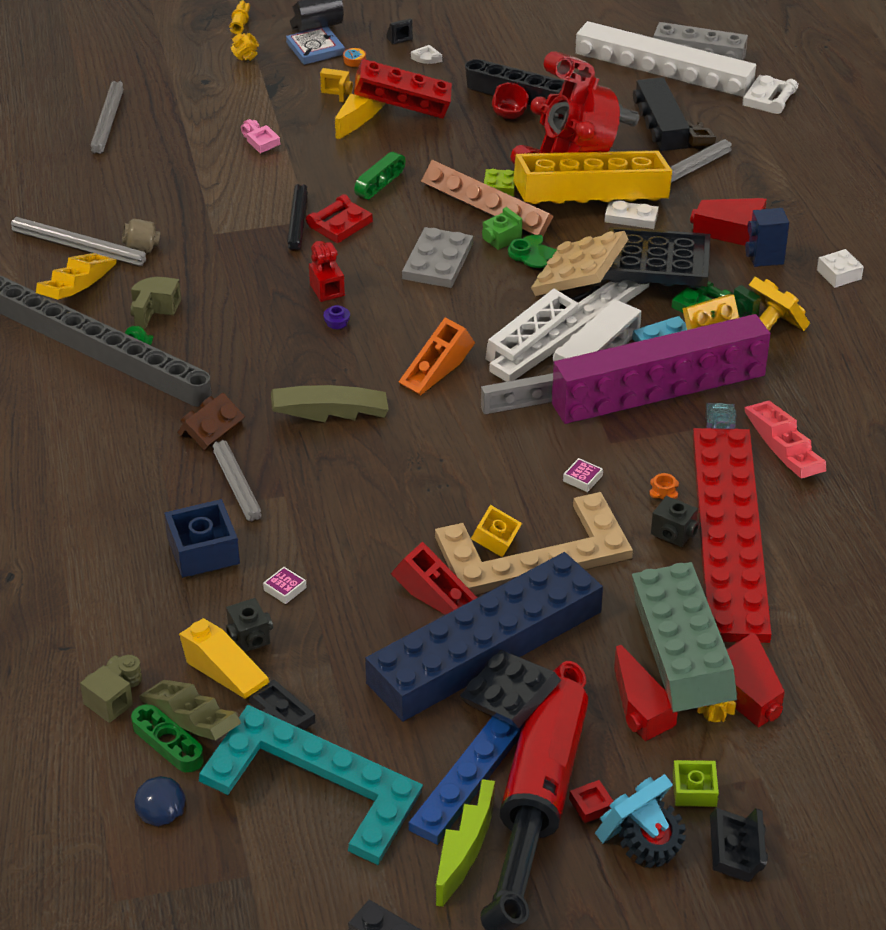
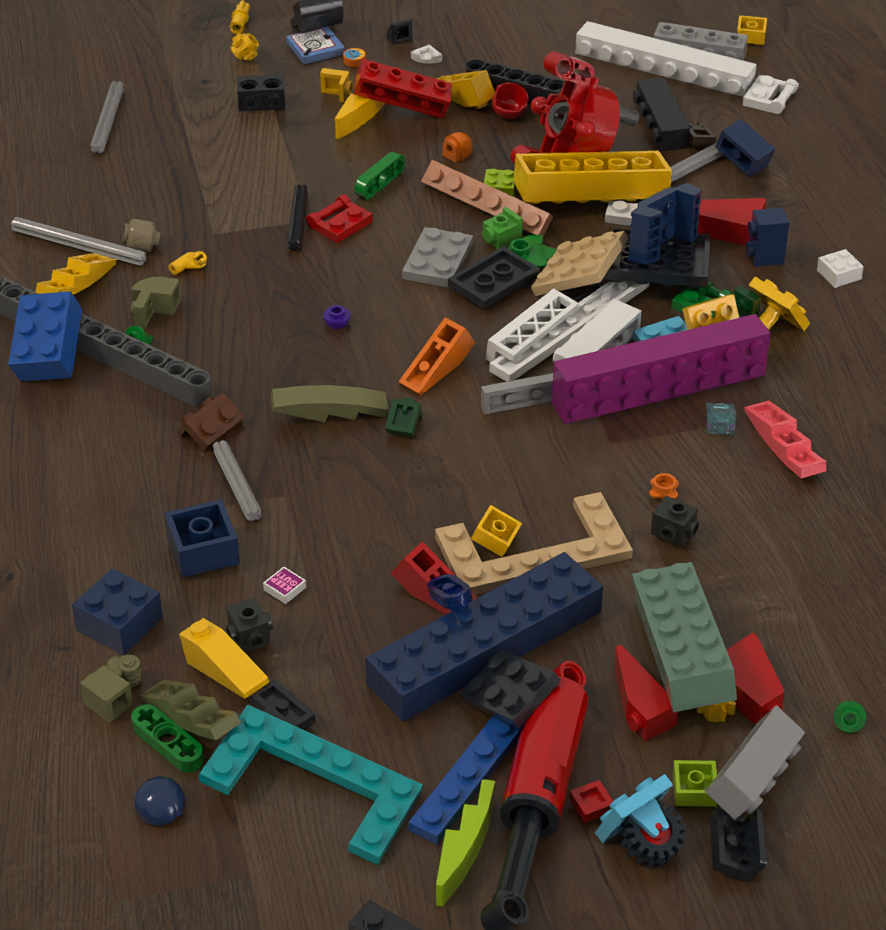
(45, 336): none -> blue brick
(117, 611): none -> dark blue brick
(190, 260): none -> yellow arm
(260, 92): none -> black brick
(260, 138): bright pink plate -> none
(324, 272): red brick -> none
(403, 417): none -> dark green bracket
(450, 592): none -> clear blue plate
(457, 147): none -> orange piece
(470, 88): none -> yellow slope
(493, 277): none -> black plate
(583, 475): tile -> none
(663, 216): none -> dark blue plate
(731, 533): red plate -> none
(745, 148): none -> dark blue brick
(753, 27): none -> yellow piece
(756, 763): none -> light grey brick
(850, 716): none -> green plate

